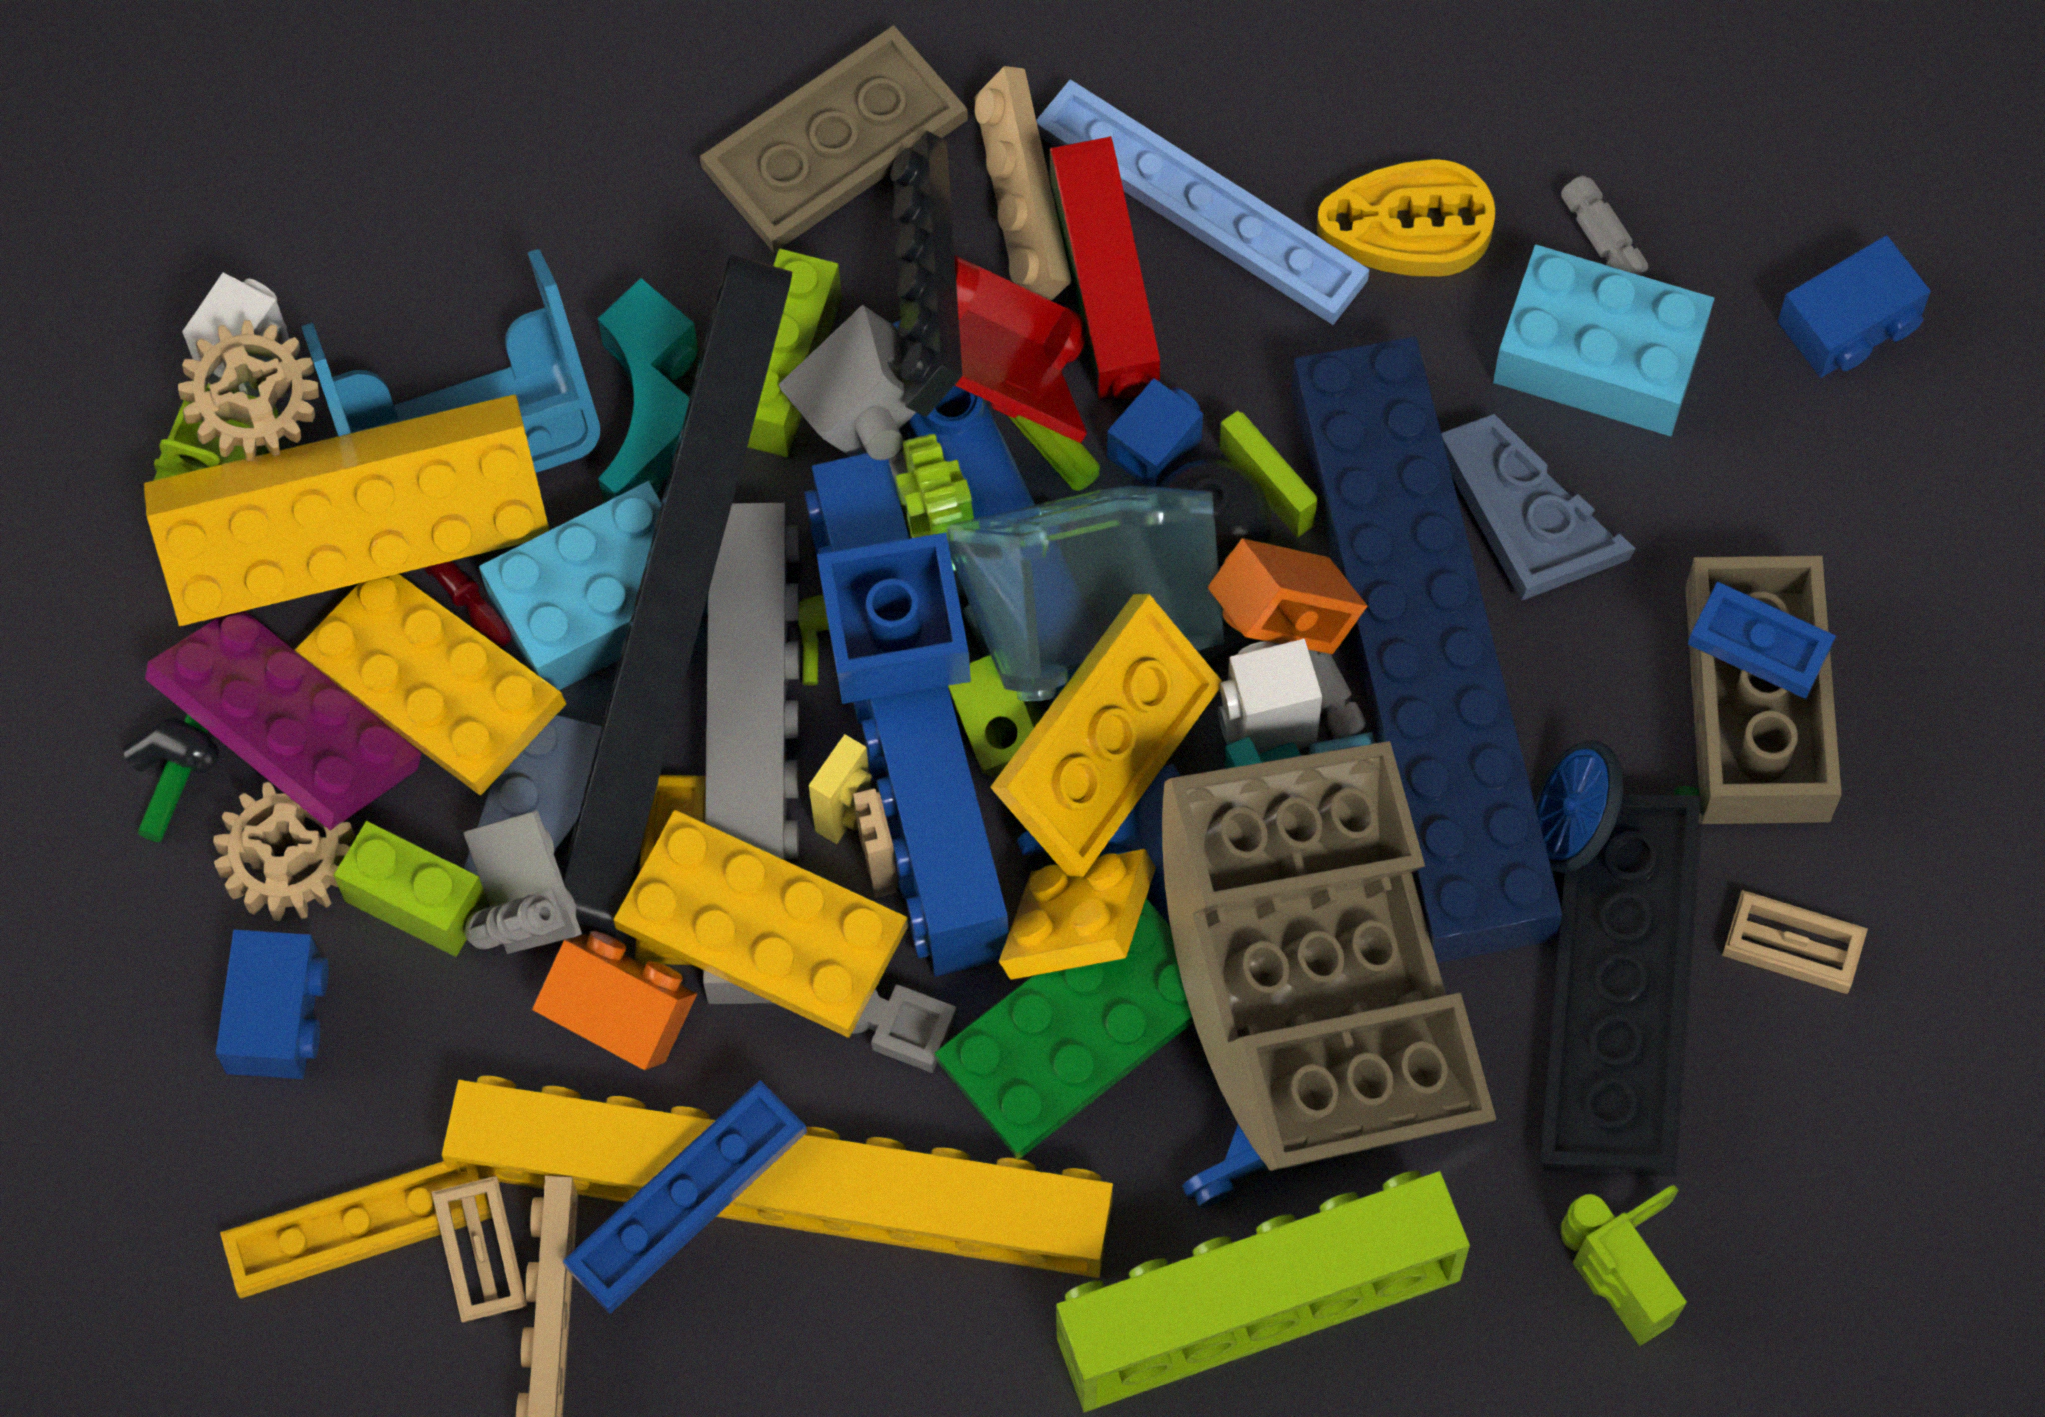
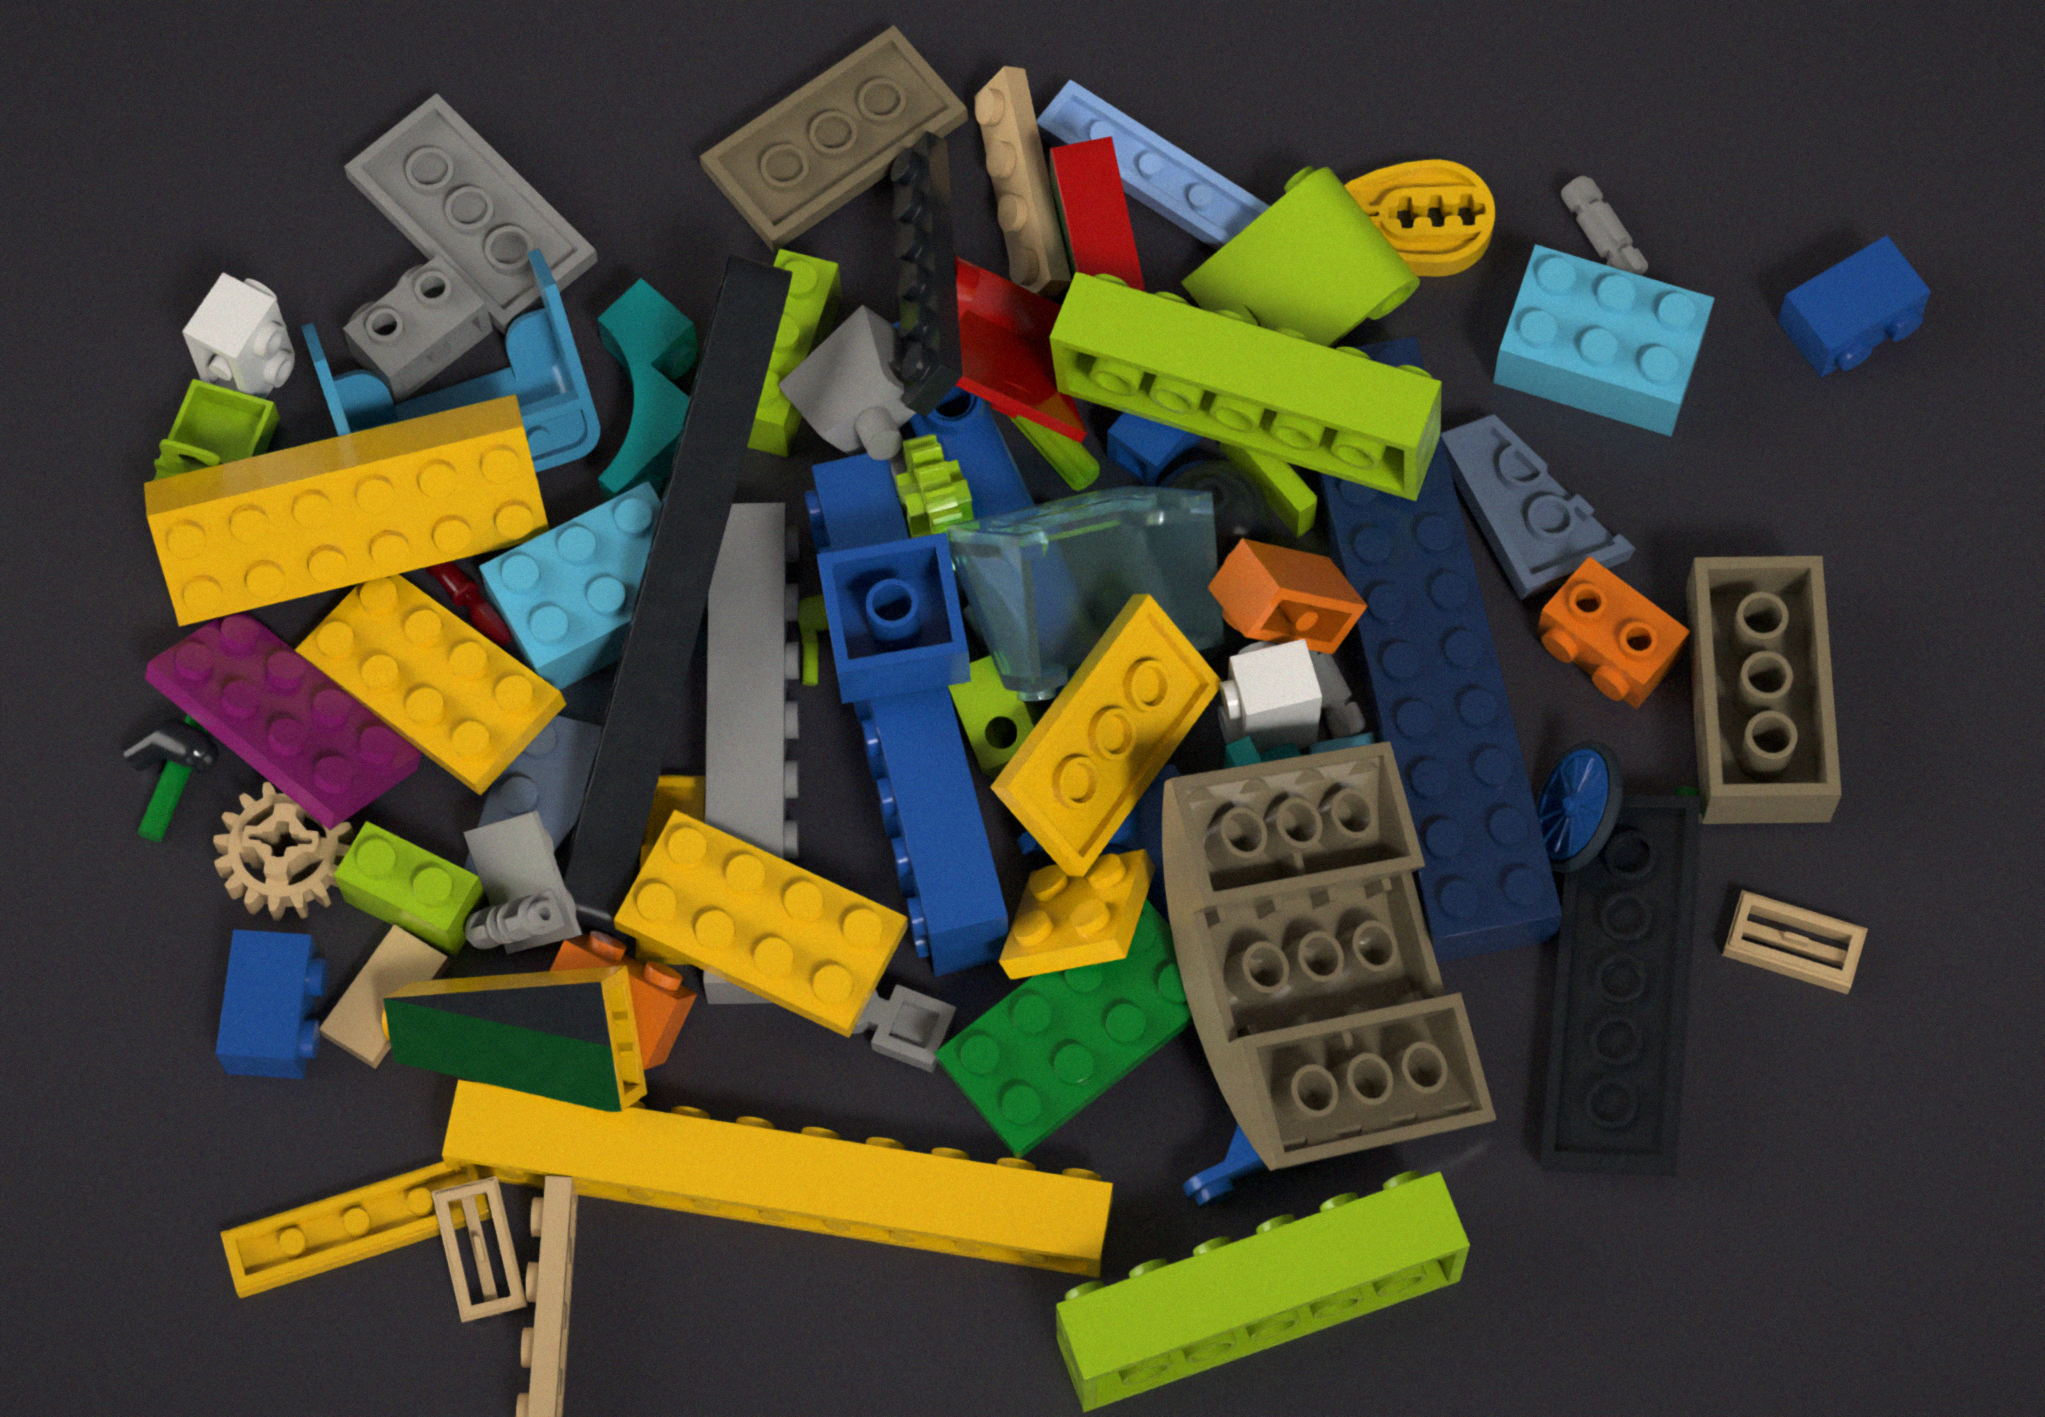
(227, 403): tan gear -> none
(357, 1017): none -> tan tile
(417, 327): none -> light grey brick
(469, 207): none -> light grey plate
(526, 1032): none -> slope
(684, 1196): blue tile -> none
(833, 789): light yellow plate -> none
(876, 842): tan tile -> none
(1247, 384): none -> lime brick
(1307, 265): none -> lime door
(1611, 633): none -> orange brick
(1621, 1265): lime piece -> none
(1761, 640): blue plate -> none

